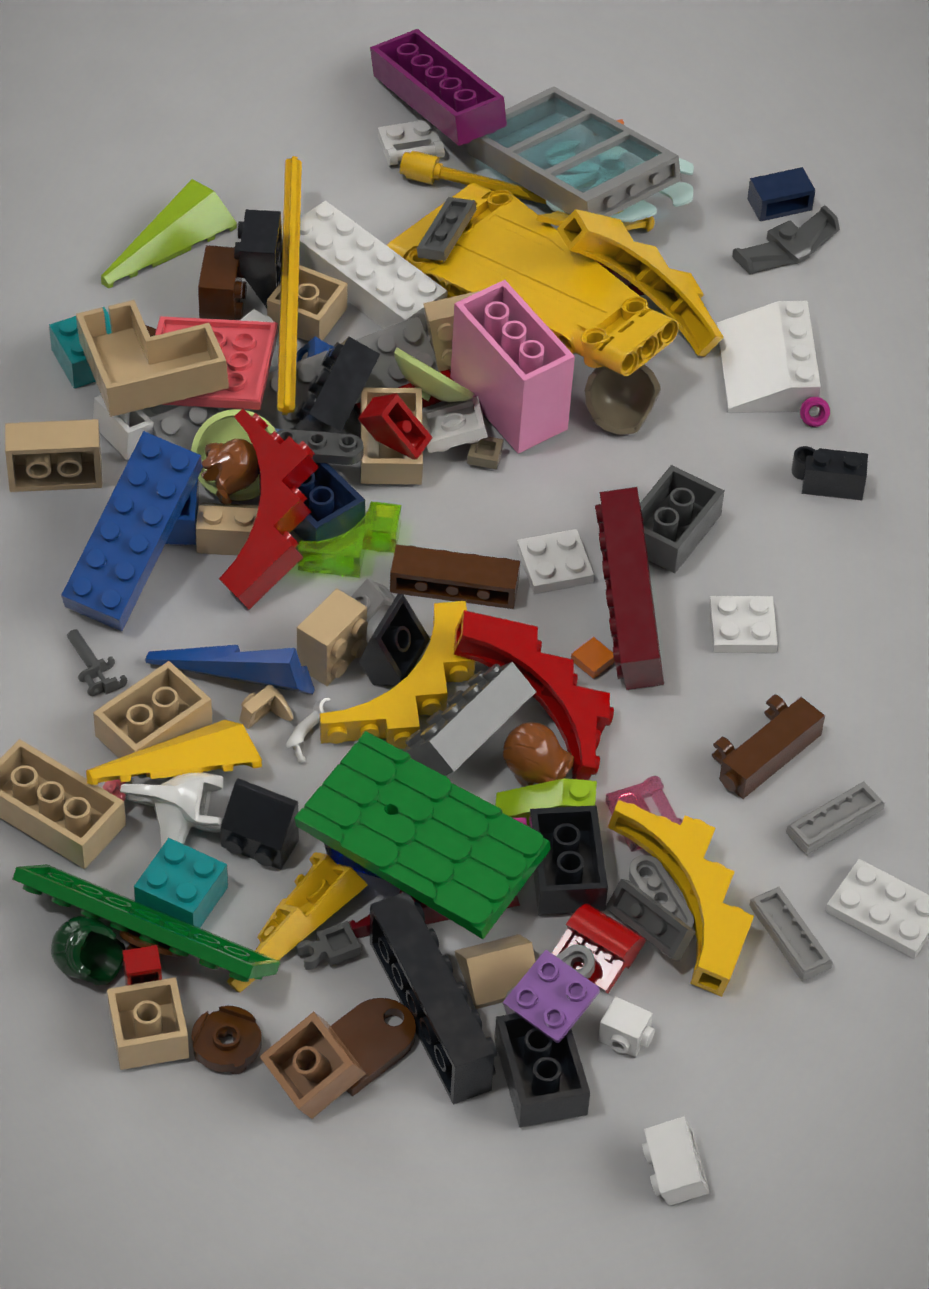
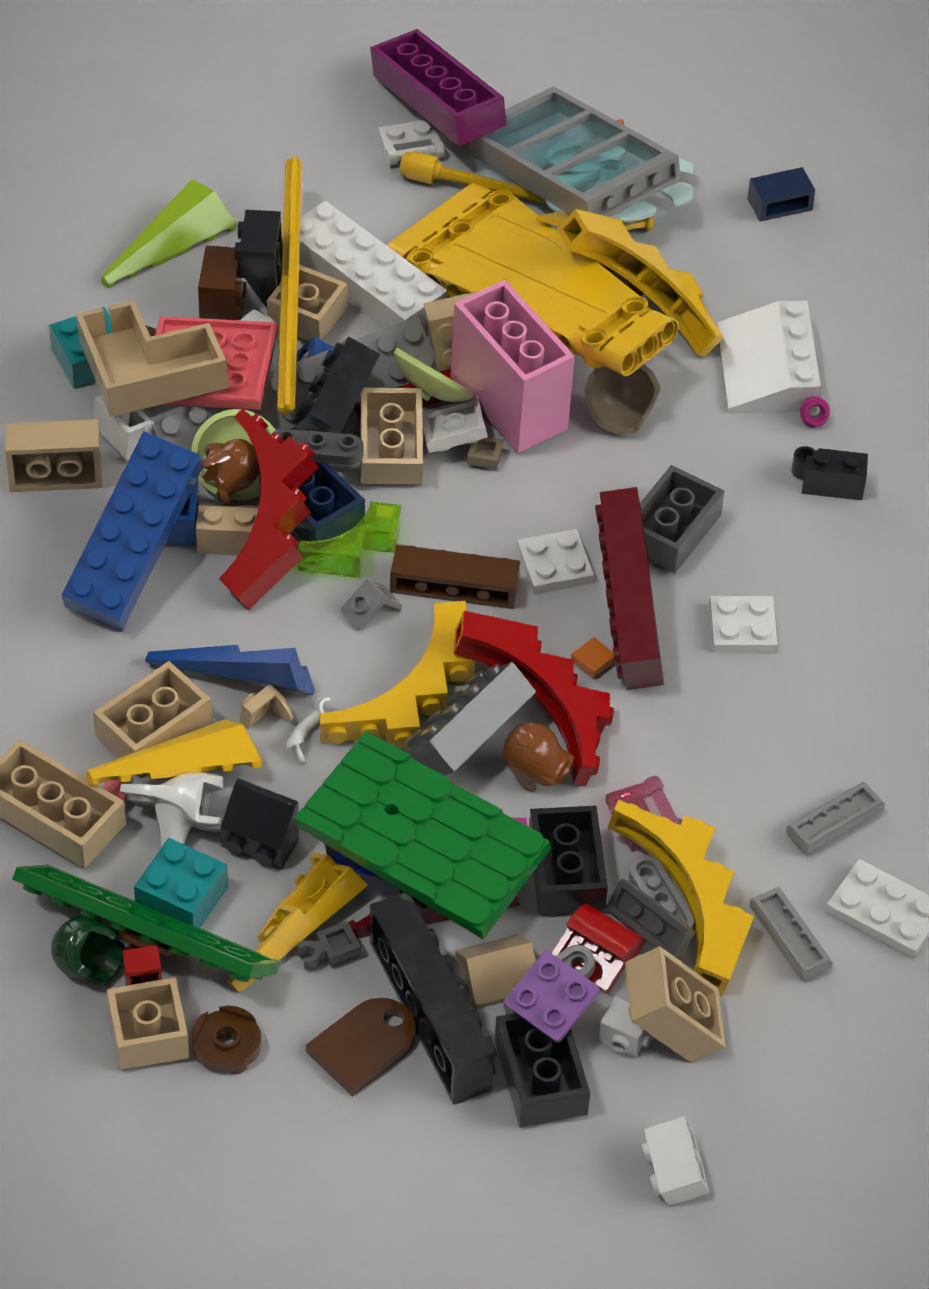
(95, 667): dark grey piece -> none
(312, 1065): medium nougat brick -> none
(332, 636): tan brick -> none
(394, 645): black slope -> none
(395, 425): red slope -> none
(446, 229): dark grey plate -> none
(551, 794): lime slope -> none
(674, 1004): none -> tan brick
(769, 748): reddish brown brick -> none
(789, 243): dark grey plate -> none

